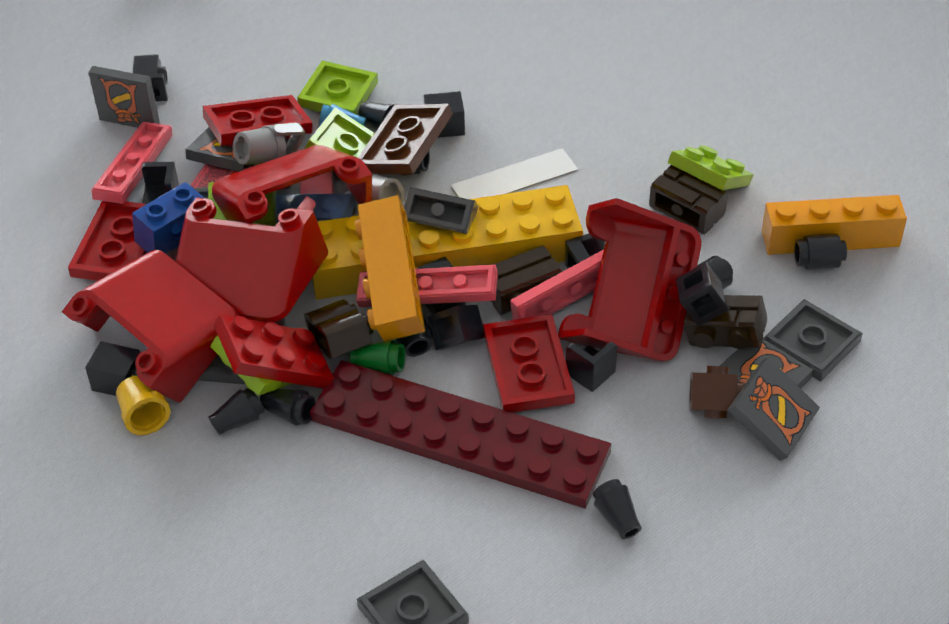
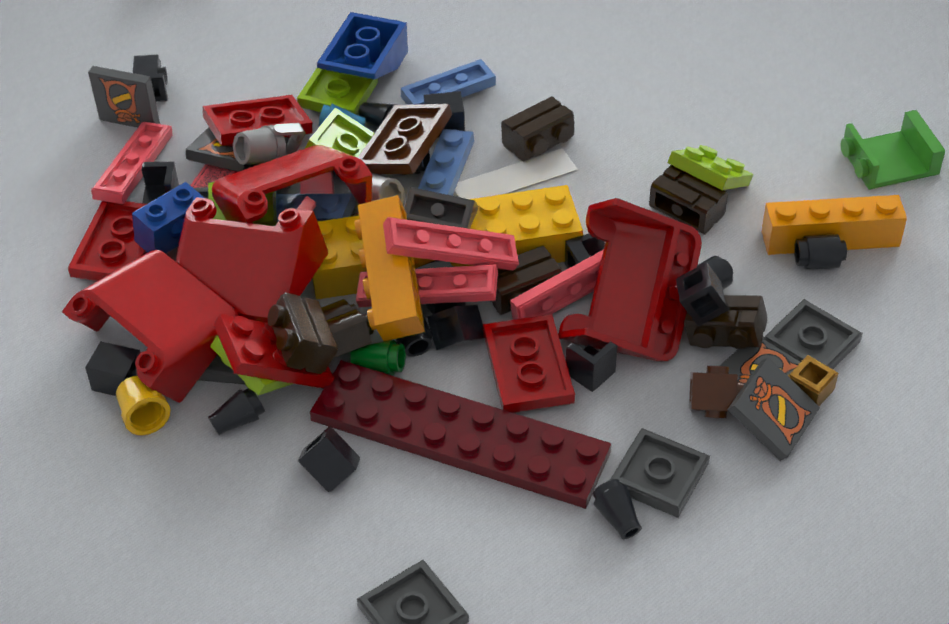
(289, 405): black cone -> none
(302, 333): none -> dark brown brick
(329, 459): none -> black panel
(366, 46): none -> blue slope
(447, 161): none -> medium blue plate
(450, 243): none -> coral tile
(466, 78): none -> medium blue plate
(537, 128): none -> dark brown brick
(661, 471): none -> dark grey tile
(814, 379): none -> pearl gold slope
(896, 155): none -> bright green panel

